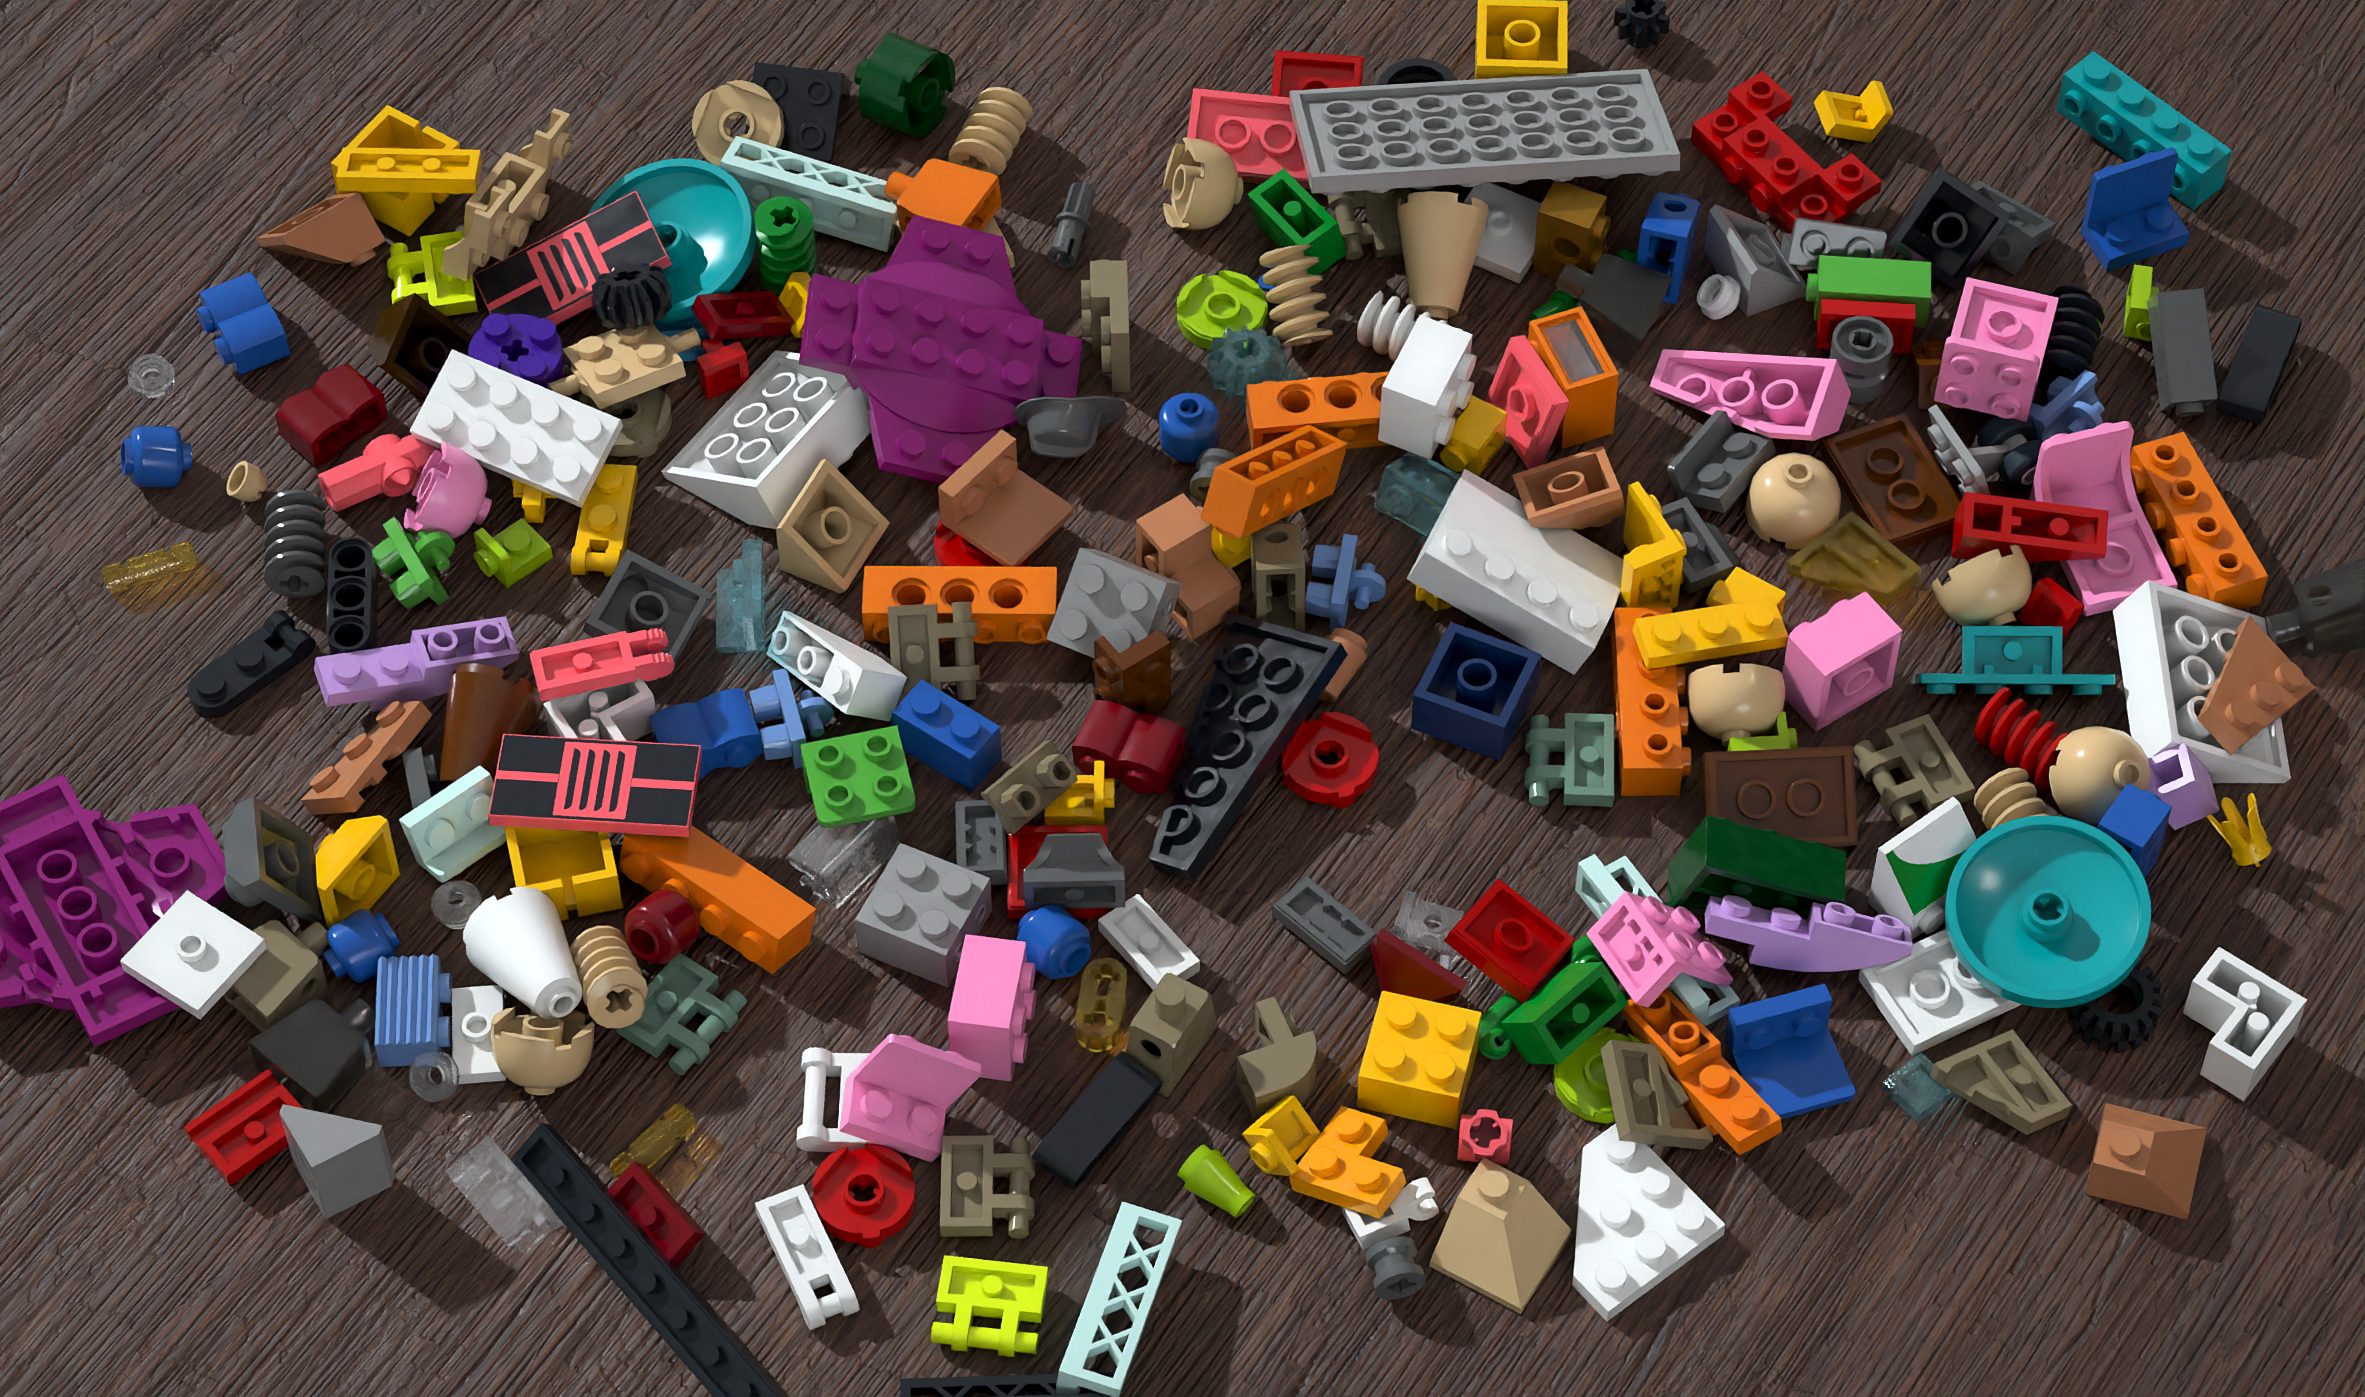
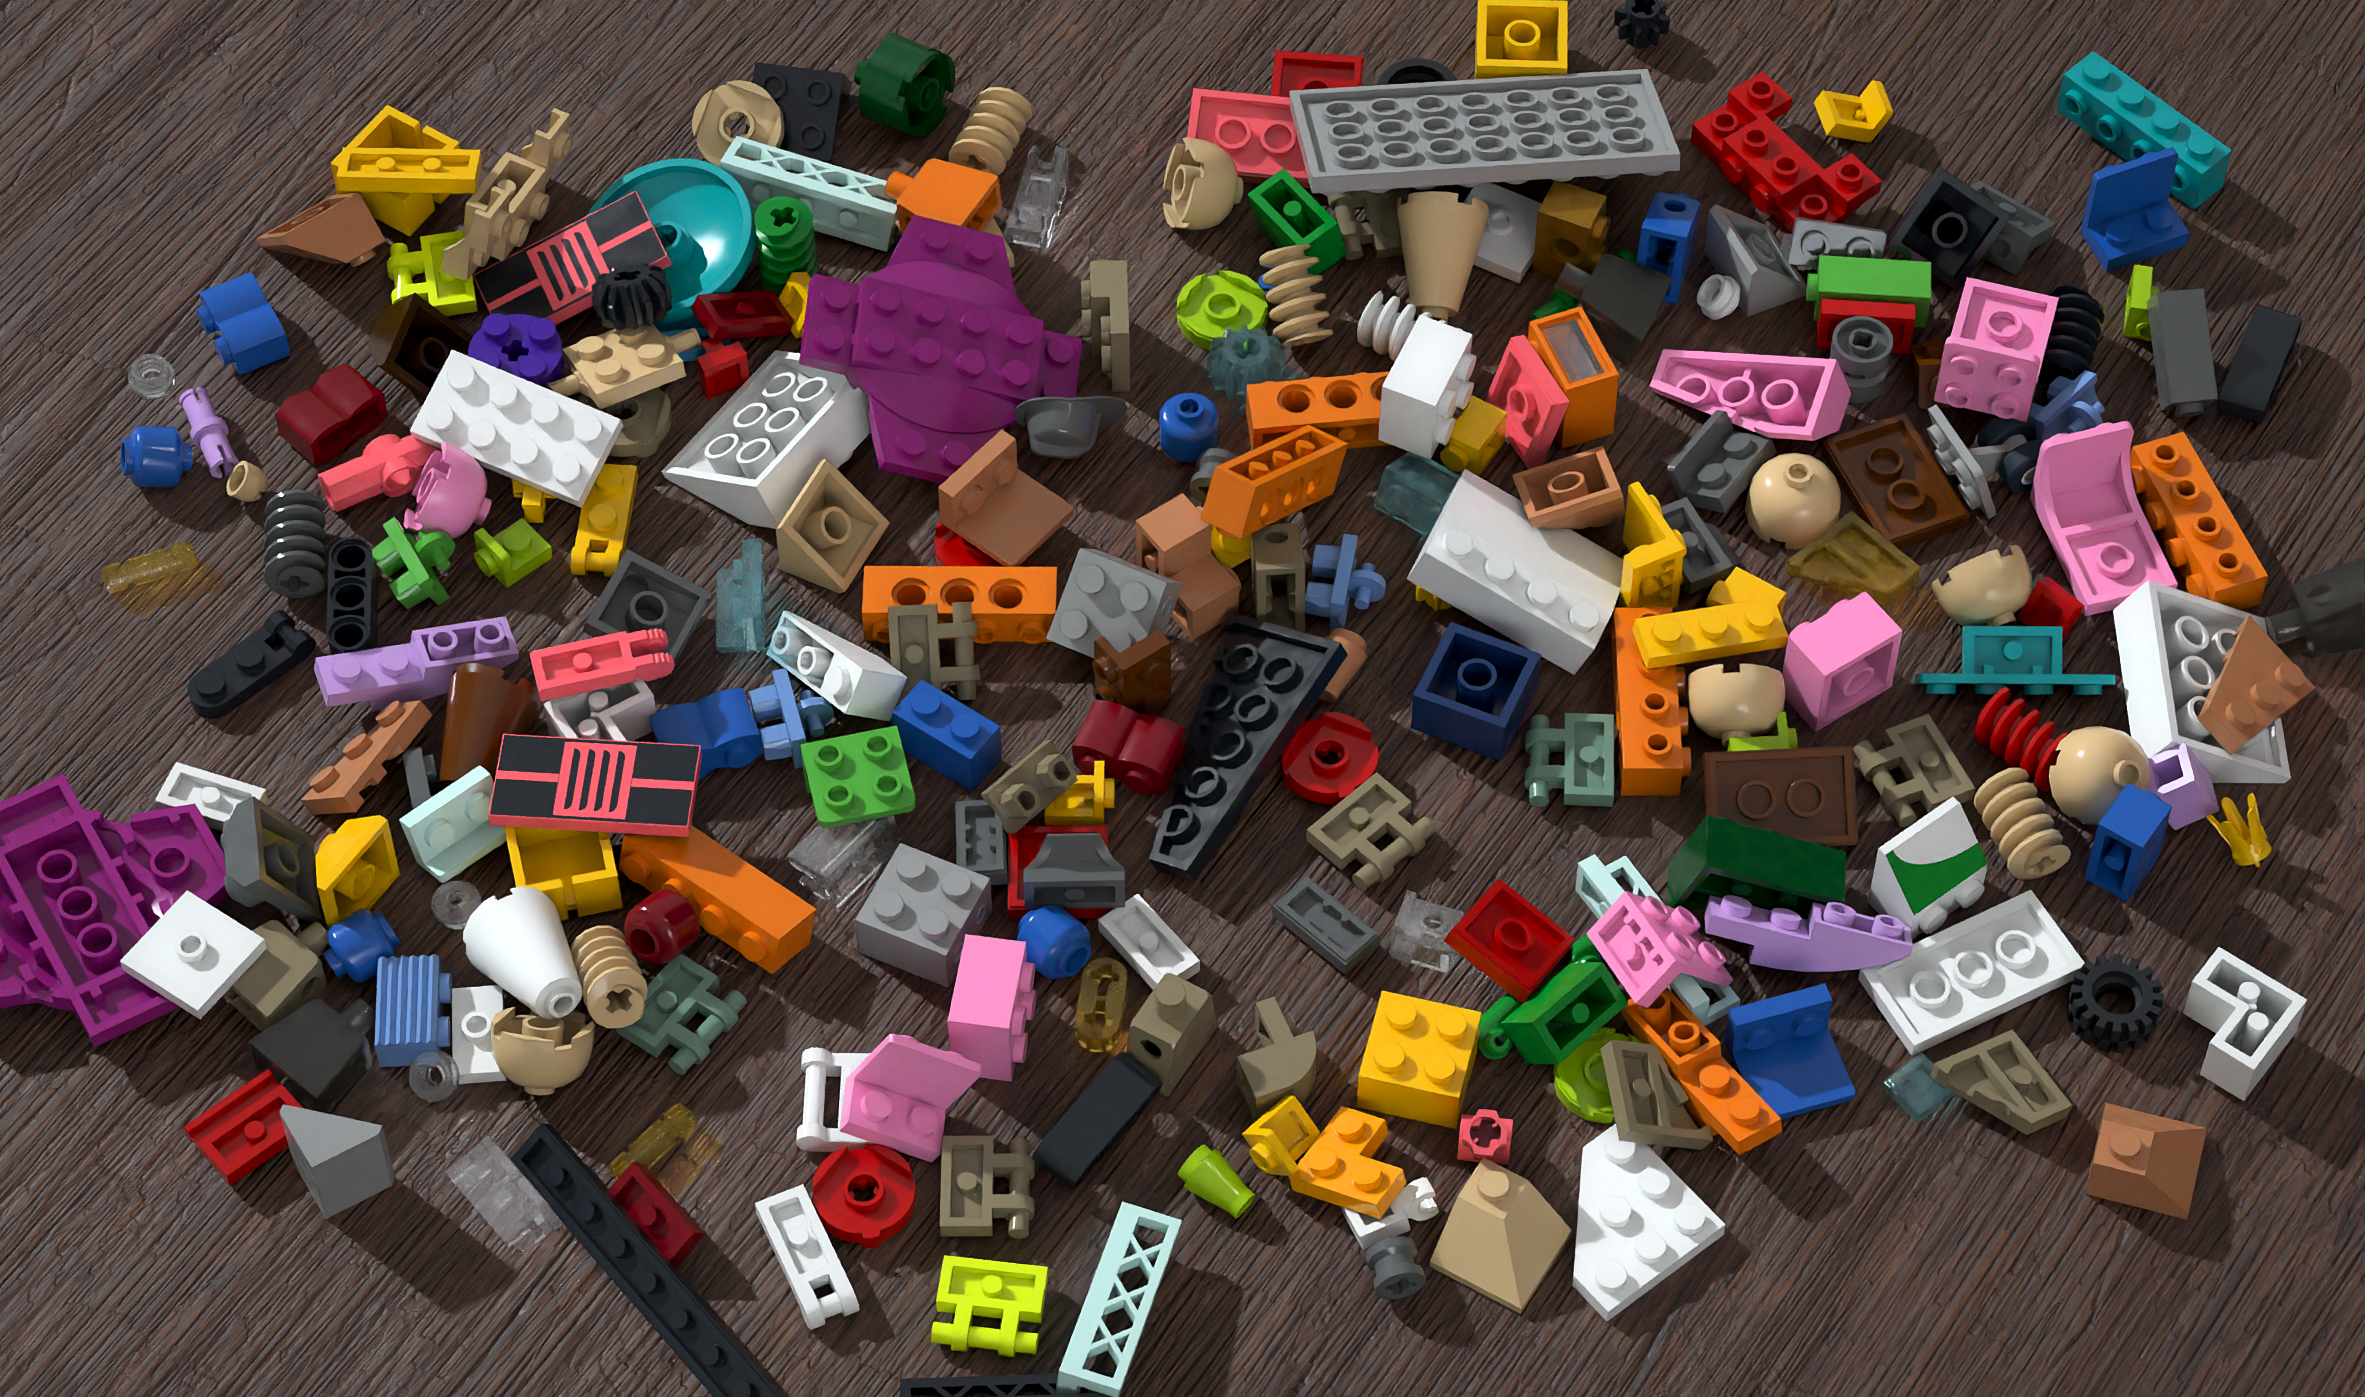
(208, 432): none -> lavender pin
(212, 793): none -> white plate
(1038, 199): none -> clear hinge
(1072, 225): dark grey axle -> none
(1360, 821): none -> dark tan plate
(1412, 973): dark red slope -> none
(2039, 528): red slope -> none
(2047, 911): teal dish -> none

